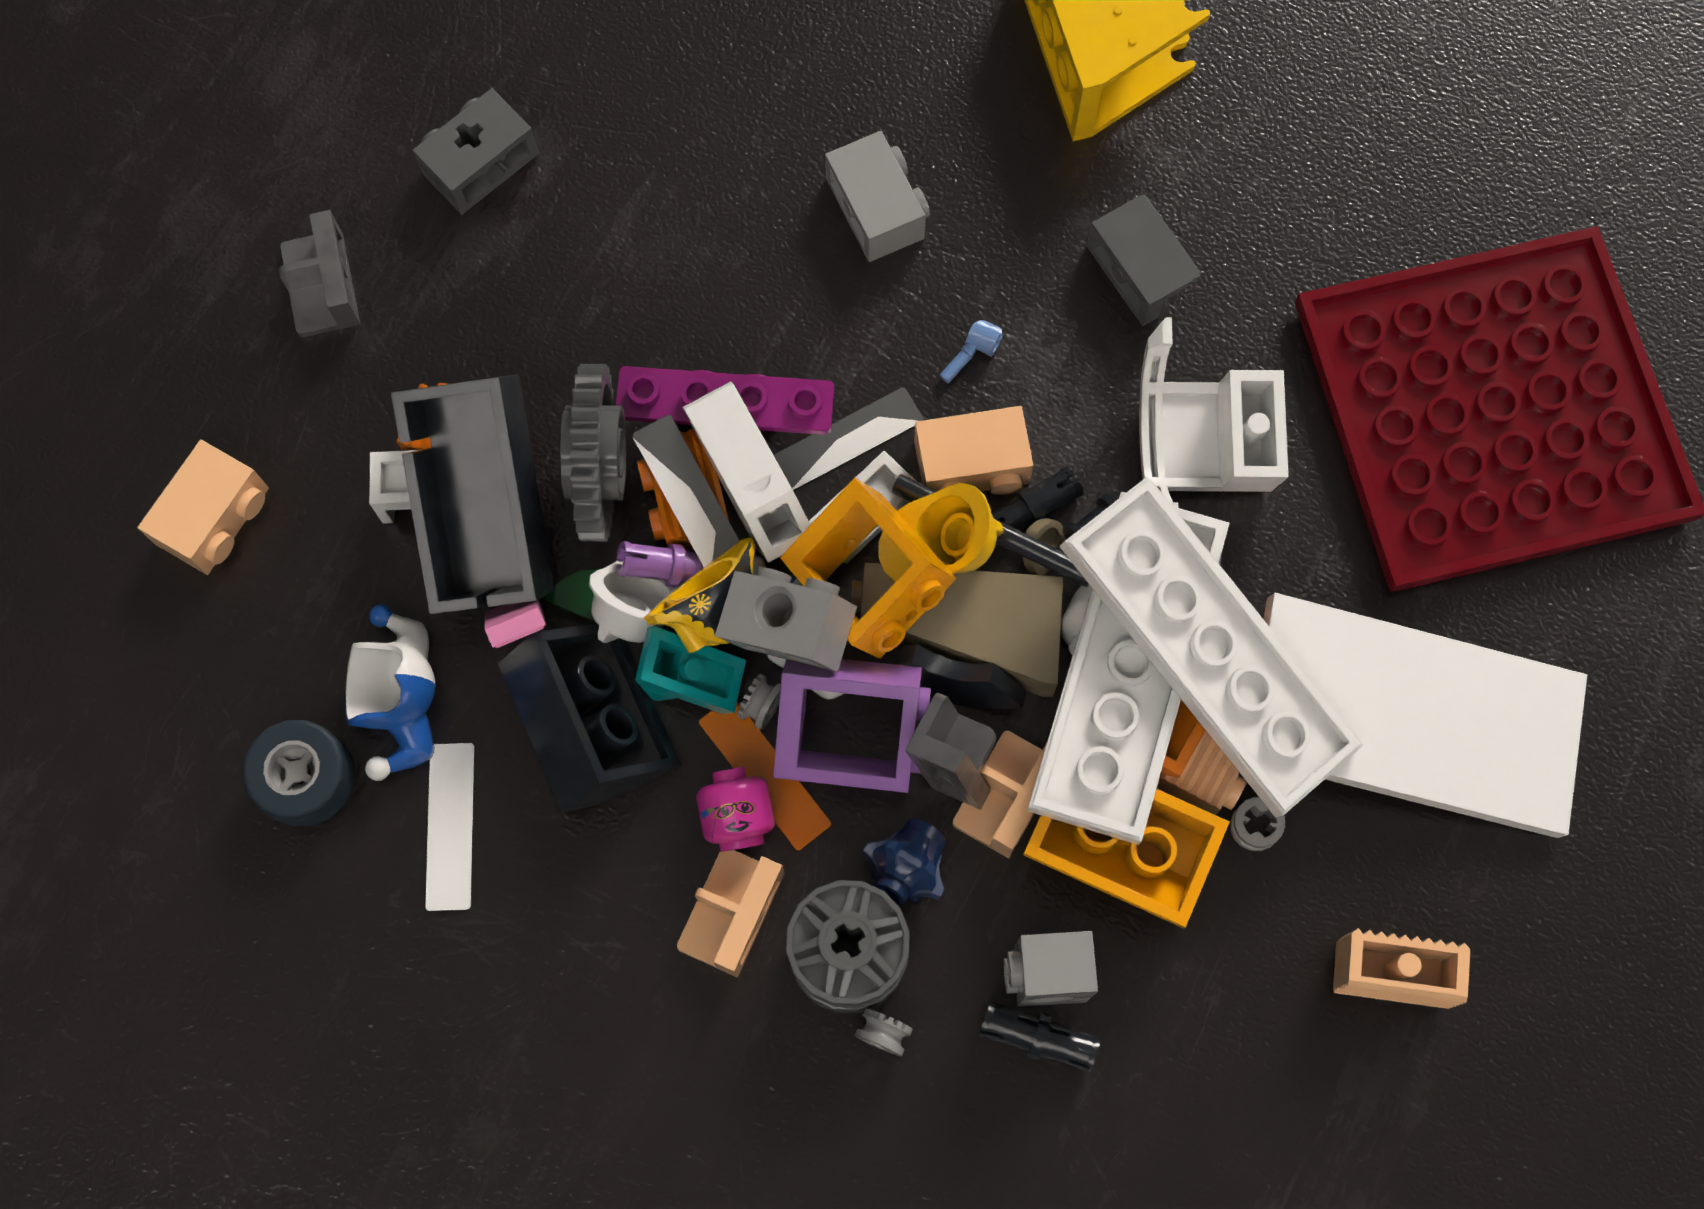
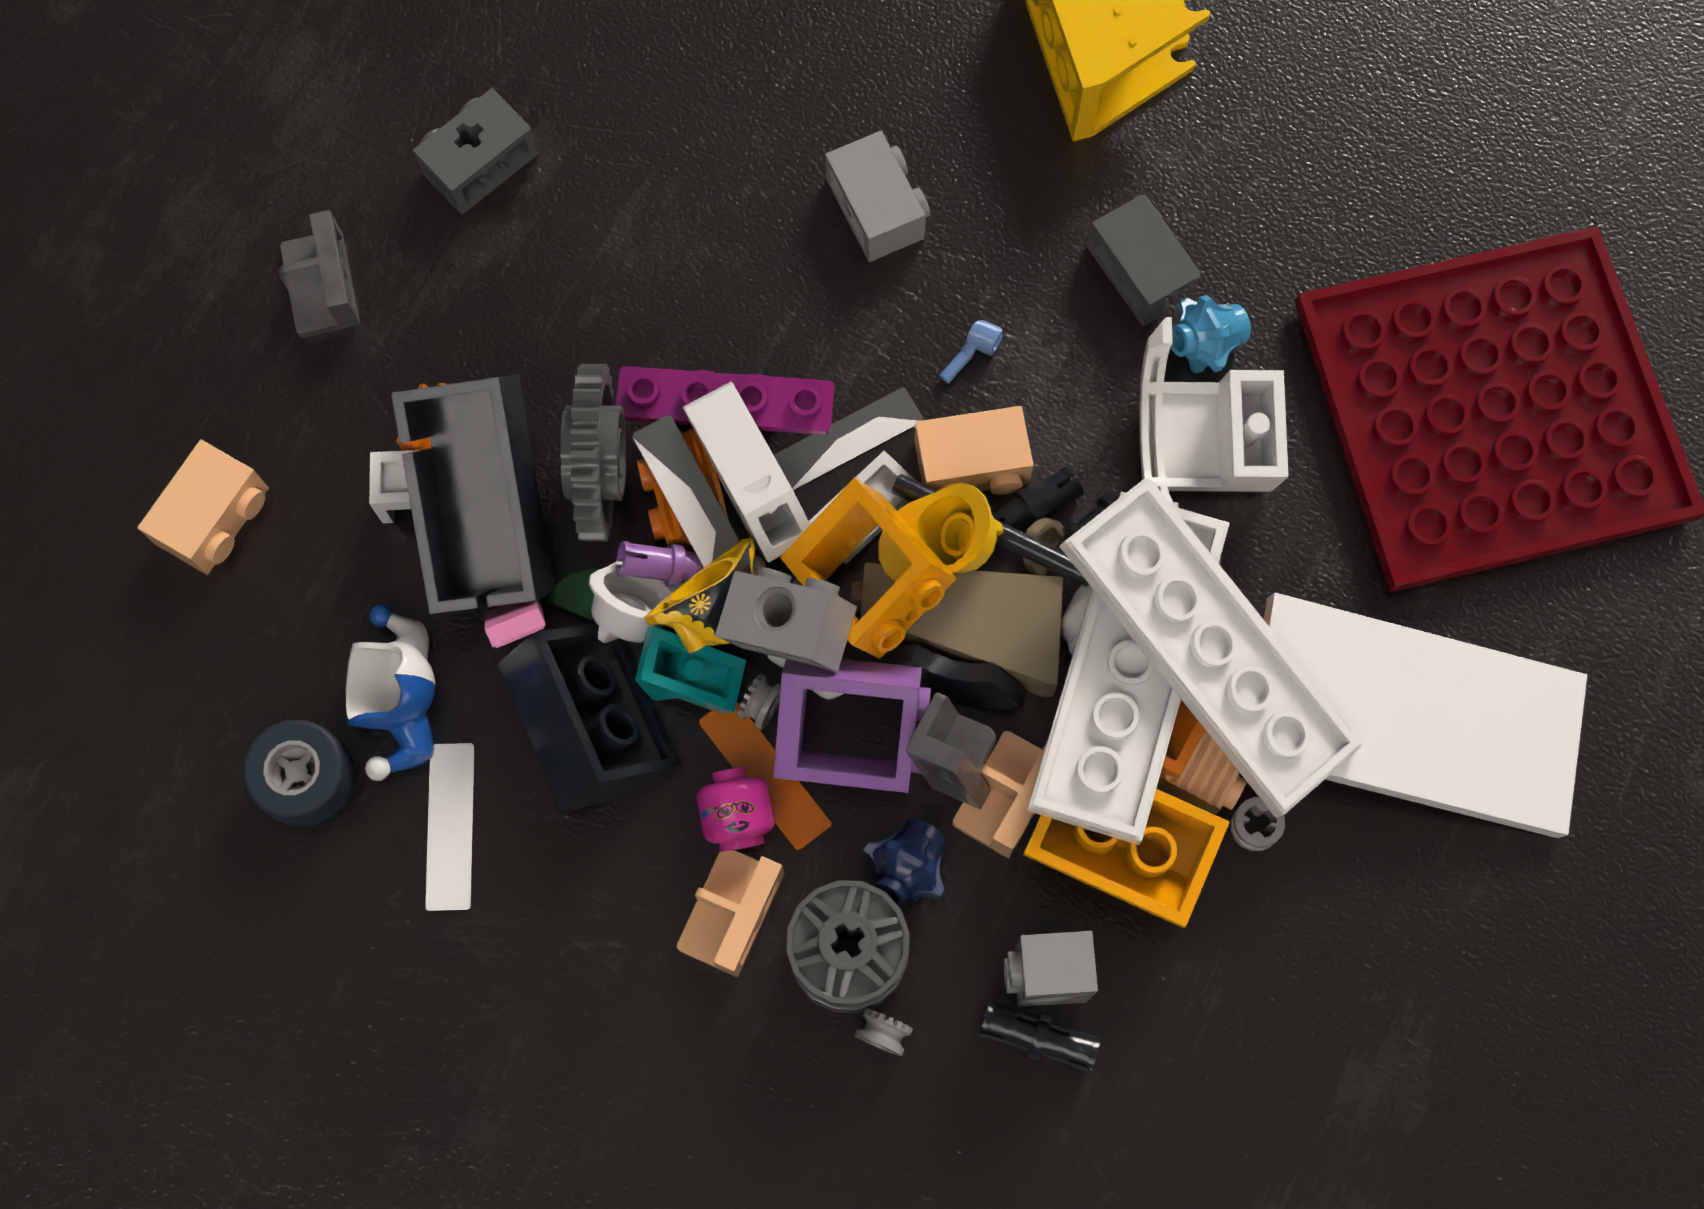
(1209, 332): none -> dark azure rock
(1402, 969): light nougat brick -> none

